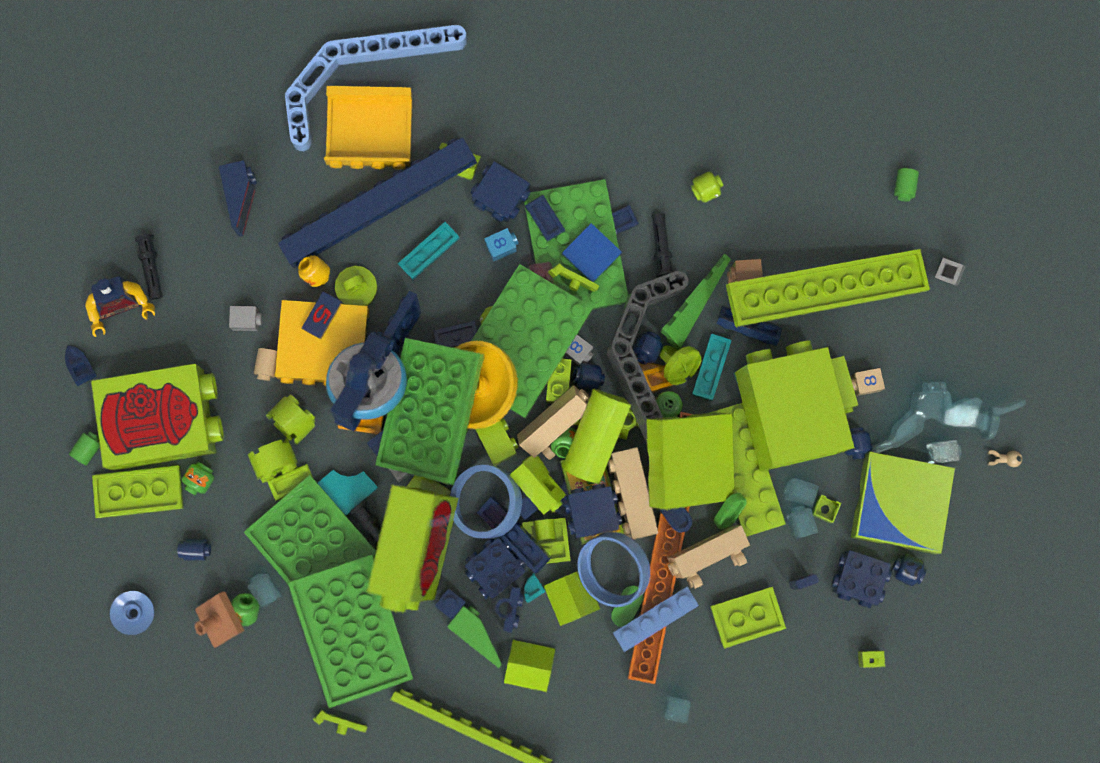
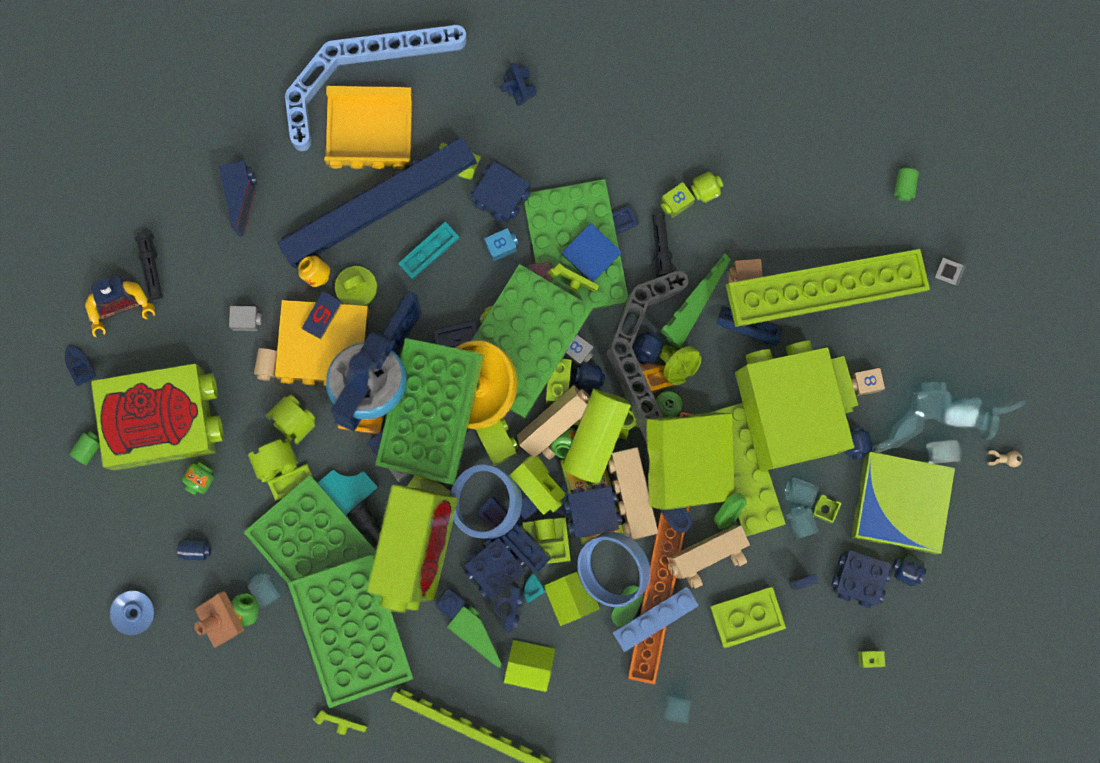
(137, 491): lime tile -> none
(515, 84): none -> dark blue hips
(545, 218): dark blue tile -> none
(677, 200): none -> lime brick
(711, 367): teal plate -> none

